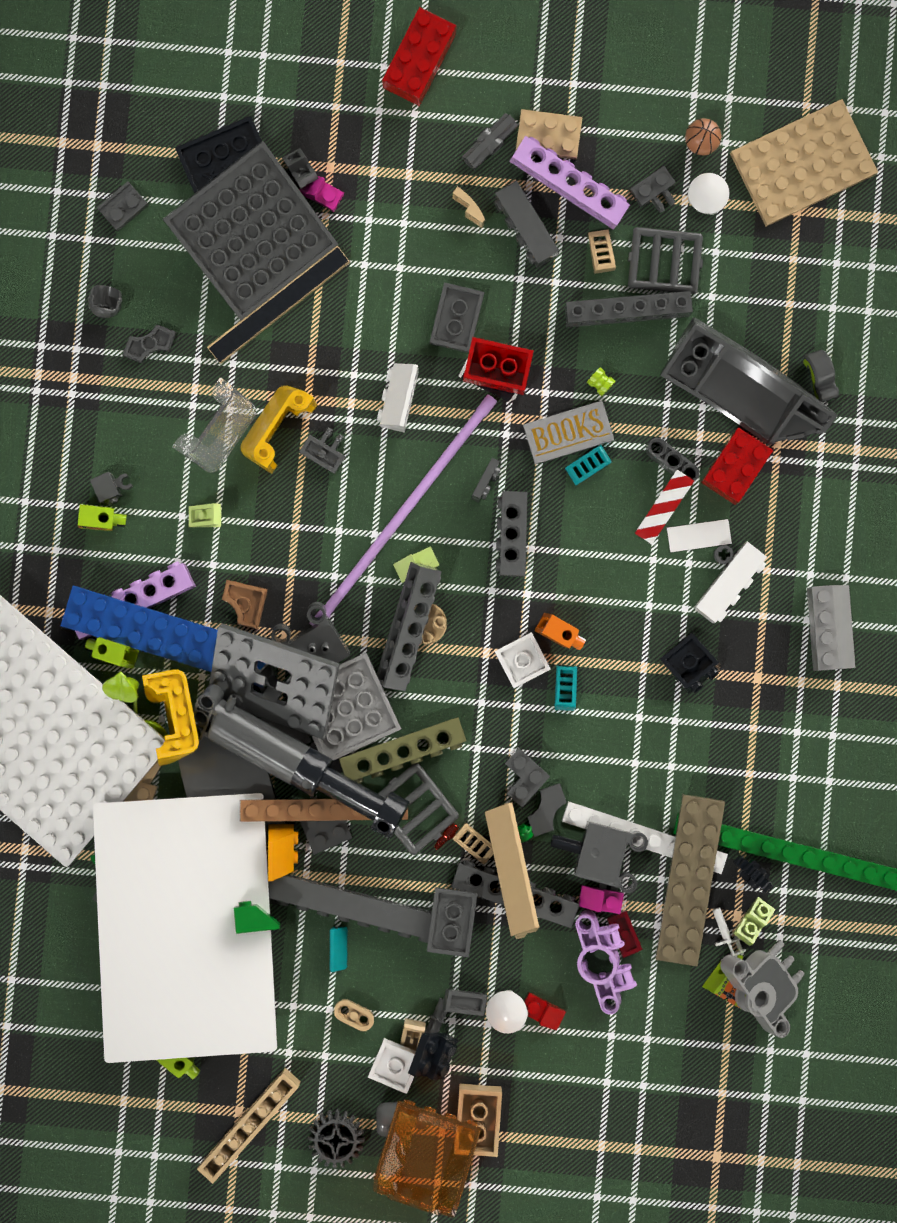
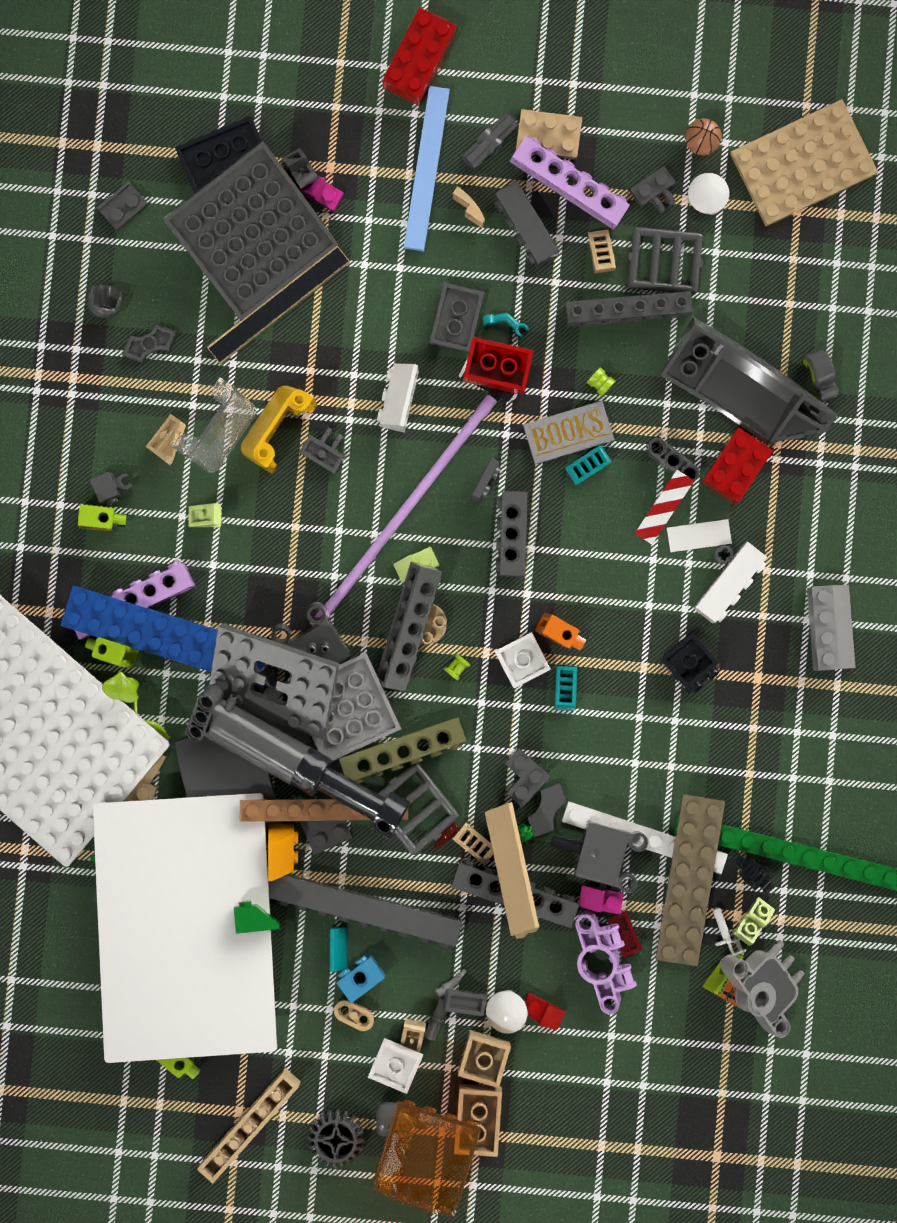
(165, 437): none -> tan wing
(173, 690): yellow windscreen -> none
(246, 601): medium nougat tile -> none
(355, 989): none -> dark azure brick
(426, 168): none -> light blue tile
(433, 1055): black plate -> none
(450, 984): none -> light grey helmet
(452, 922): dark grey plate -> none
(457, 667): none -> lime bush
(484, 1058): none -> tan brick
(504, 317): none -> teal arm

